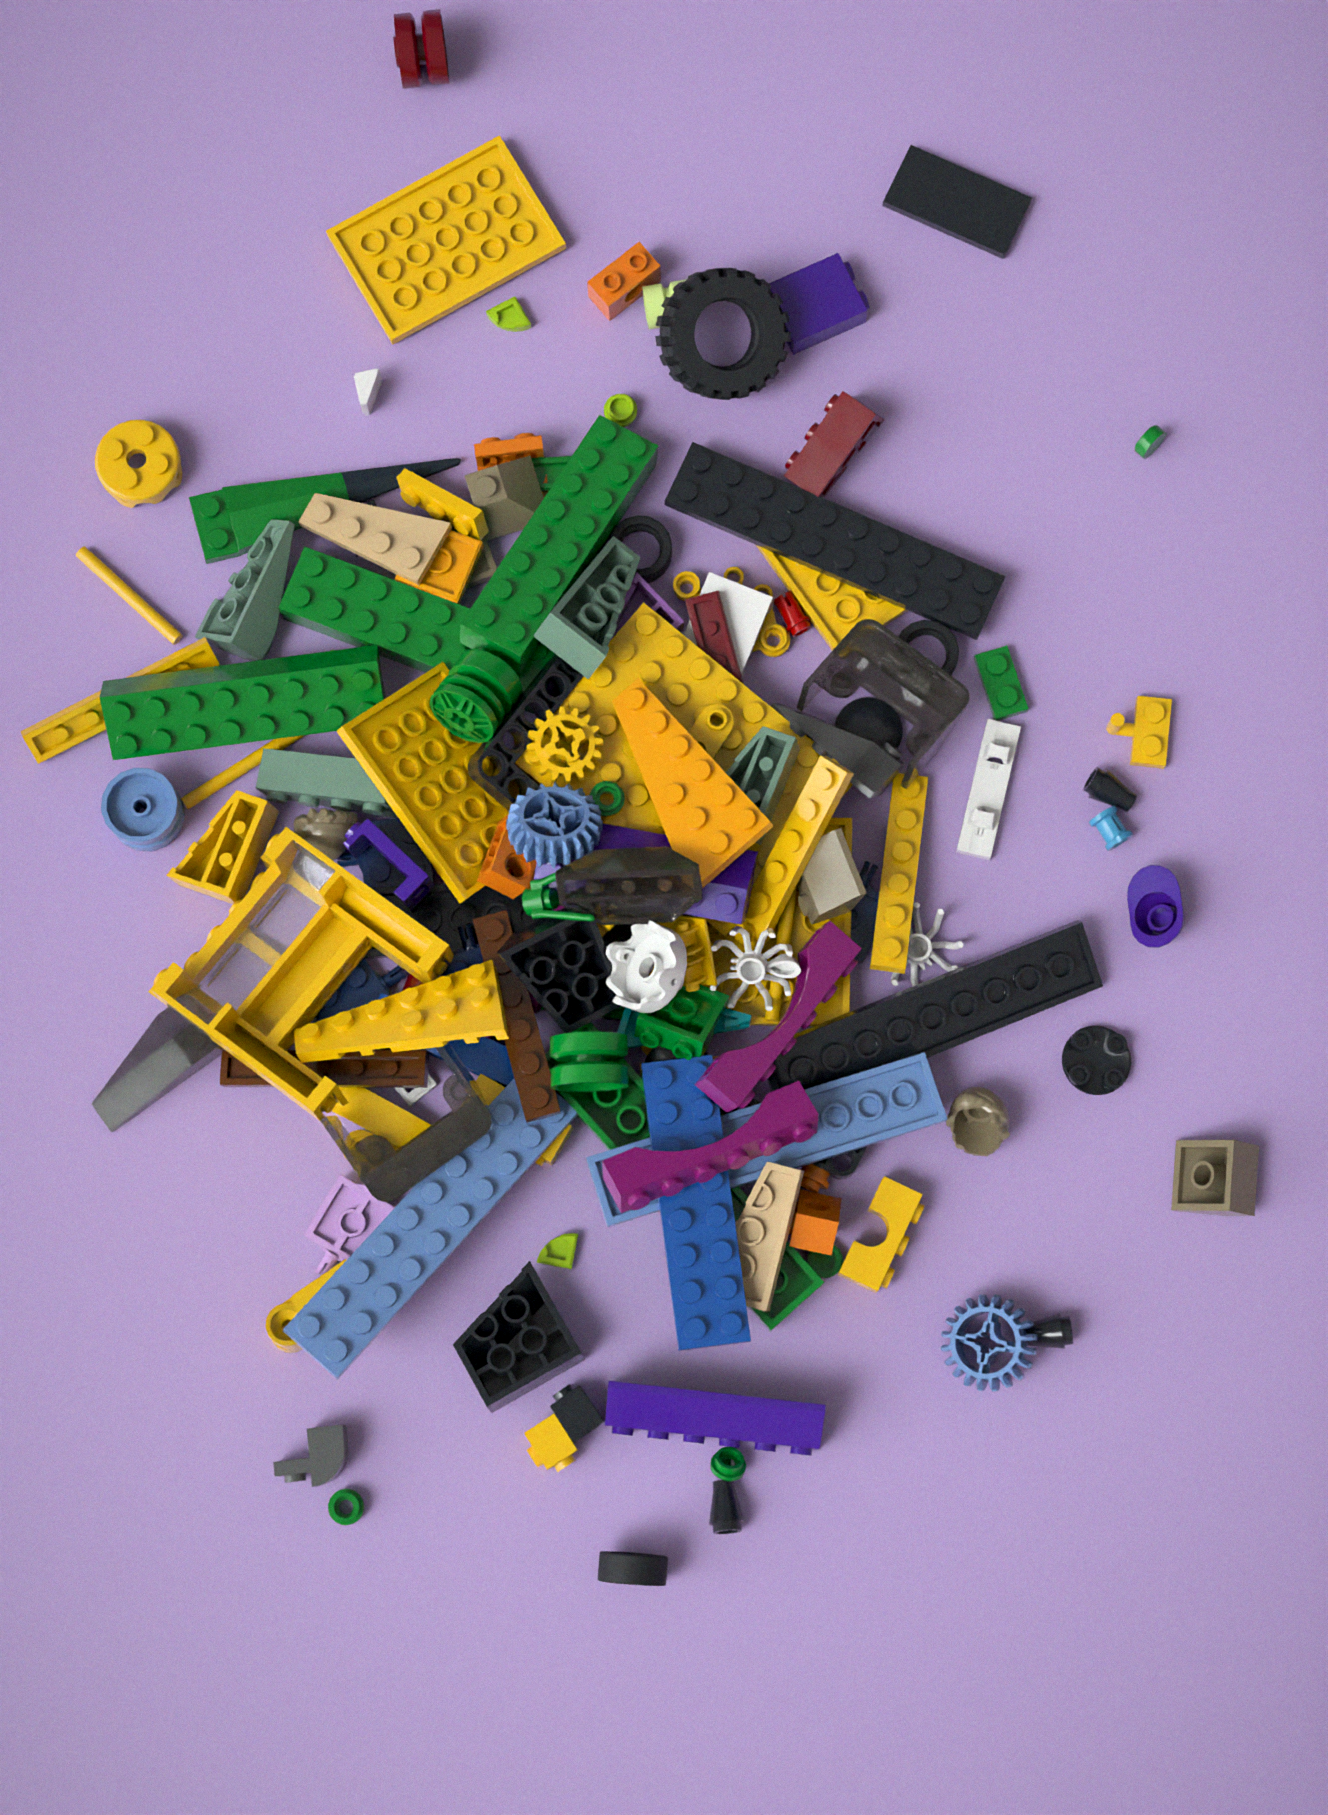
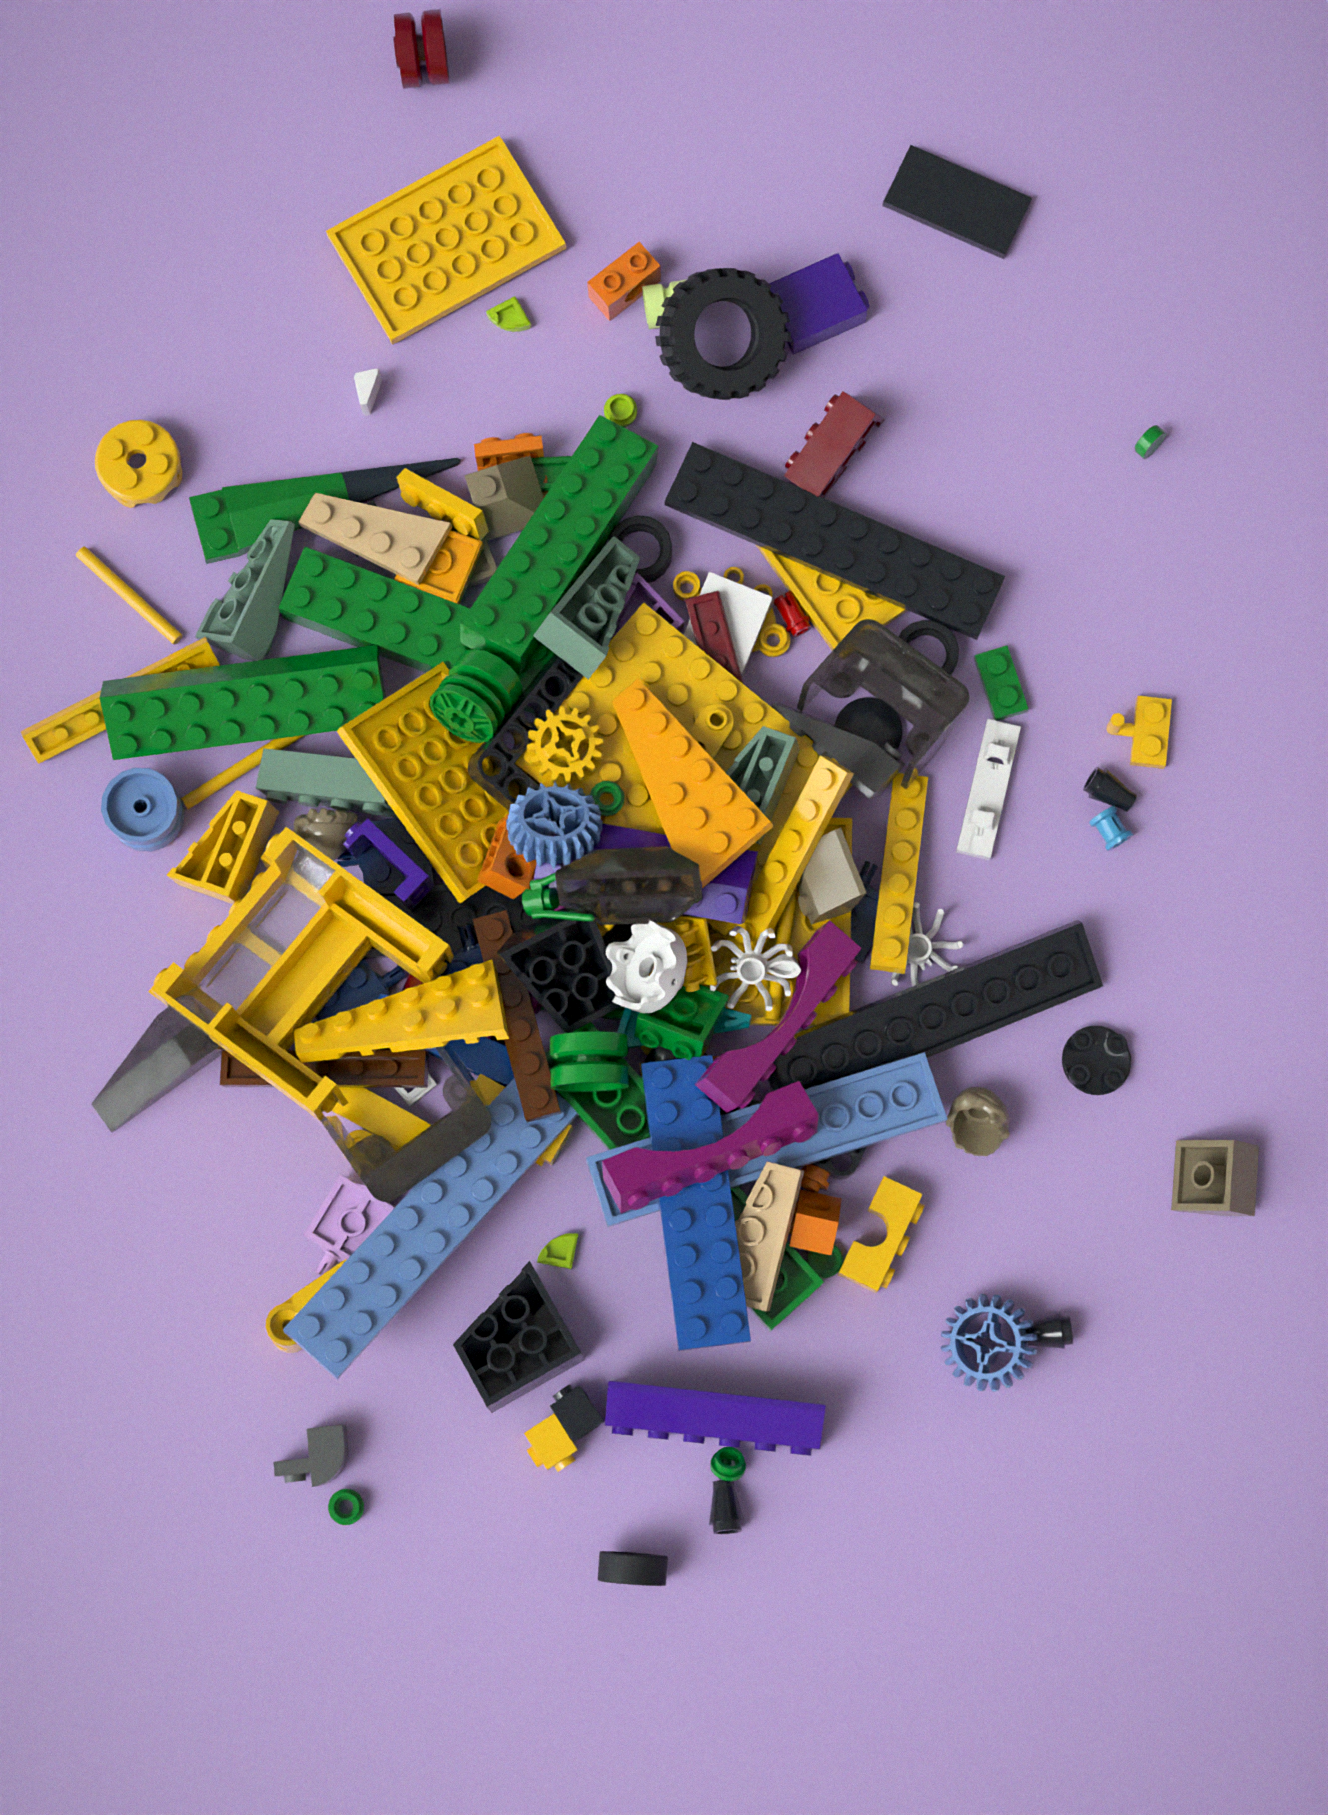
(1155, 906): dark purple piece -> none

